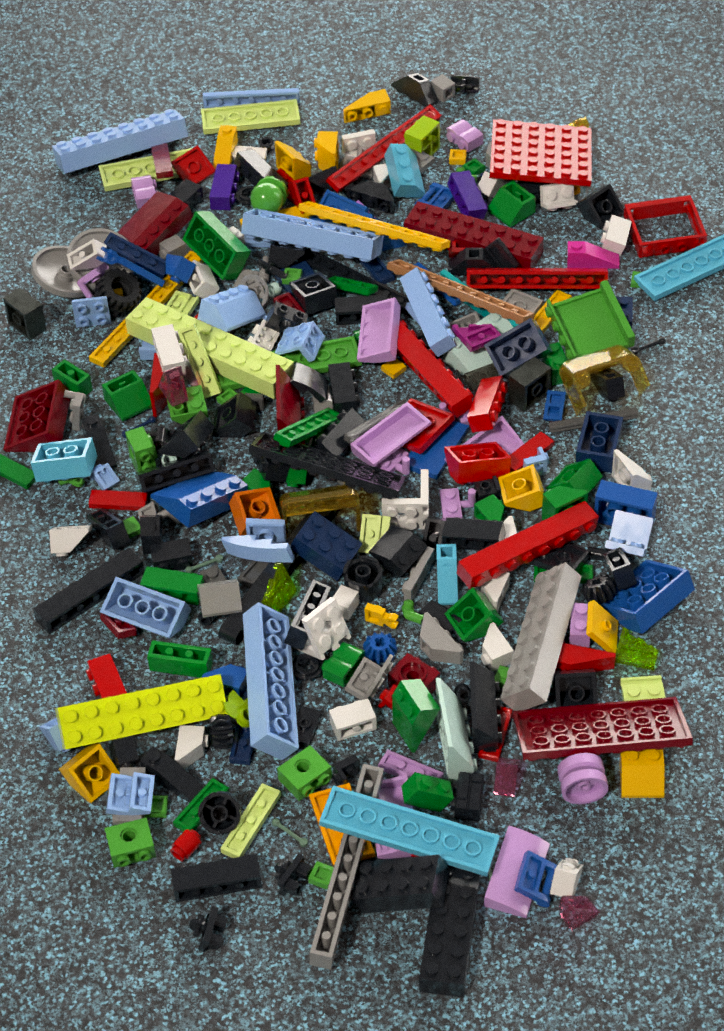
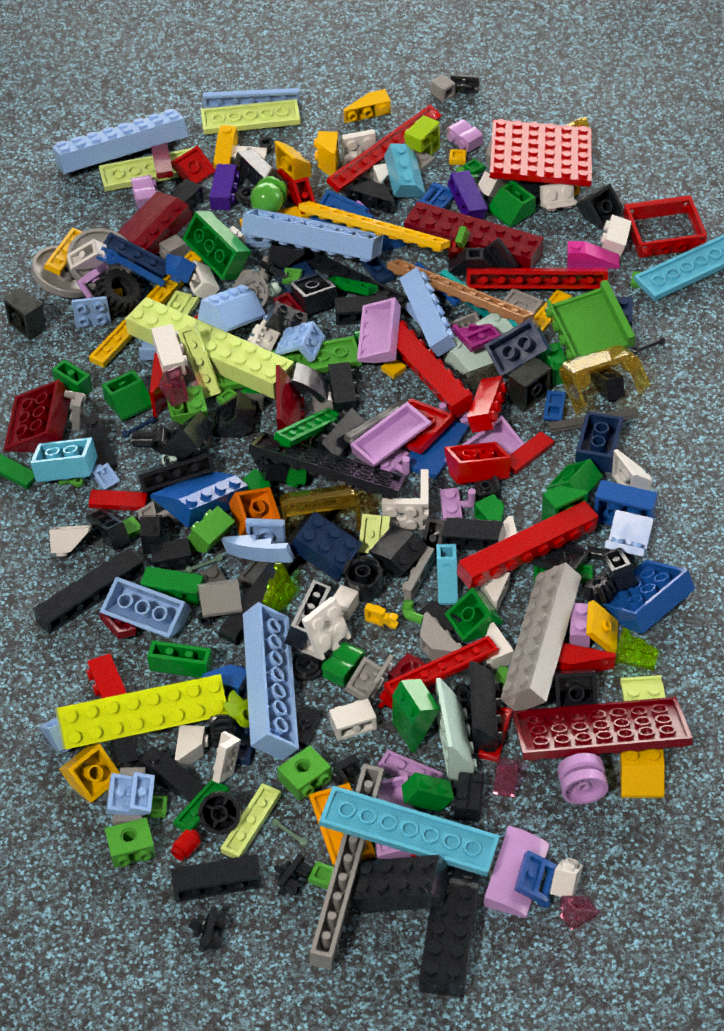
(57, 261): none -> yellow tile
(141, 449): bright green brick -> none
(210, 530): none -> bright green slope
(226, 757): none -> white bracket
(318, 181): black slope -> none
(379, 647): blue gear -> none
(416, 88): black slope -> none
(447, 664): none -> red tile
(462, 237): none -> bright green tile
(522, 489): yellow slope -> none
(539, 461): light blue bracket -> none

